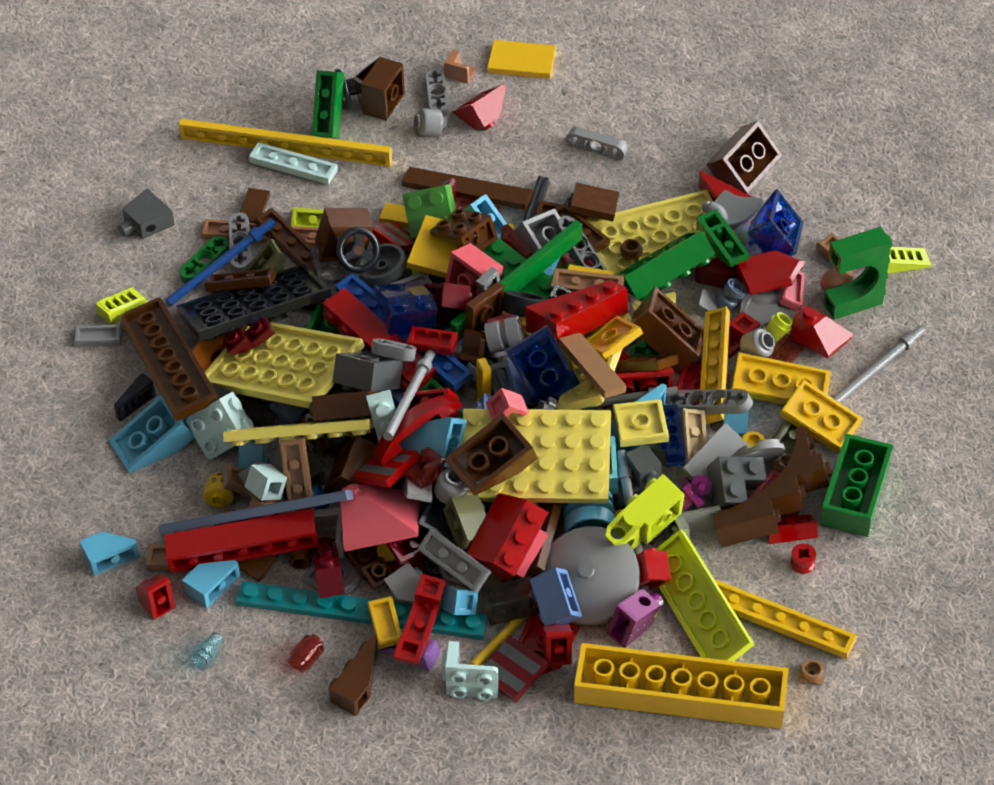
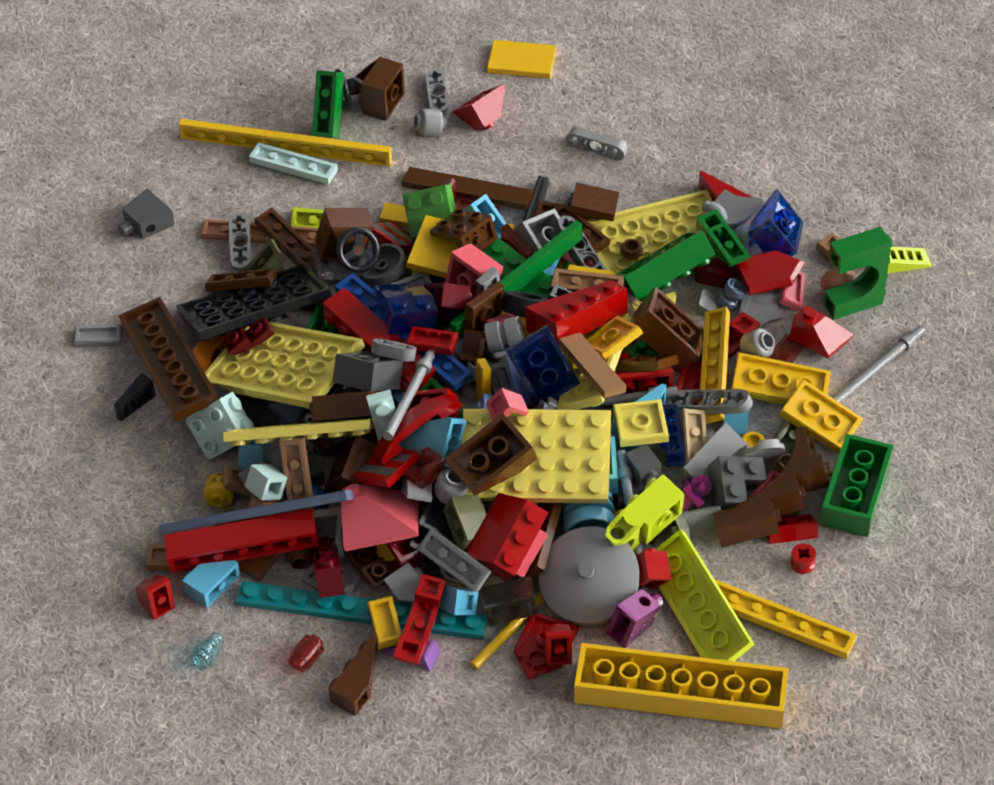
(108, 551): medium azure slope -> none
(111, 316): neon yellow slope -> none
(151, 436): medium azure slope -> none
(206, 251): green beam -> none
(254, 235): blue bar -> none
(255, 203): reddish brown tile -> none
(455, 70): nougat panel -> none
(468, 679): light aqua bracket -> none
(516, 667): dark red tile -> none
(555, 597): medium blue brick -> none
(745, 157): reddish brown slope -> none
(779, 325): neon yellow cone -> none
(812, 666): medium nougat plate -> none

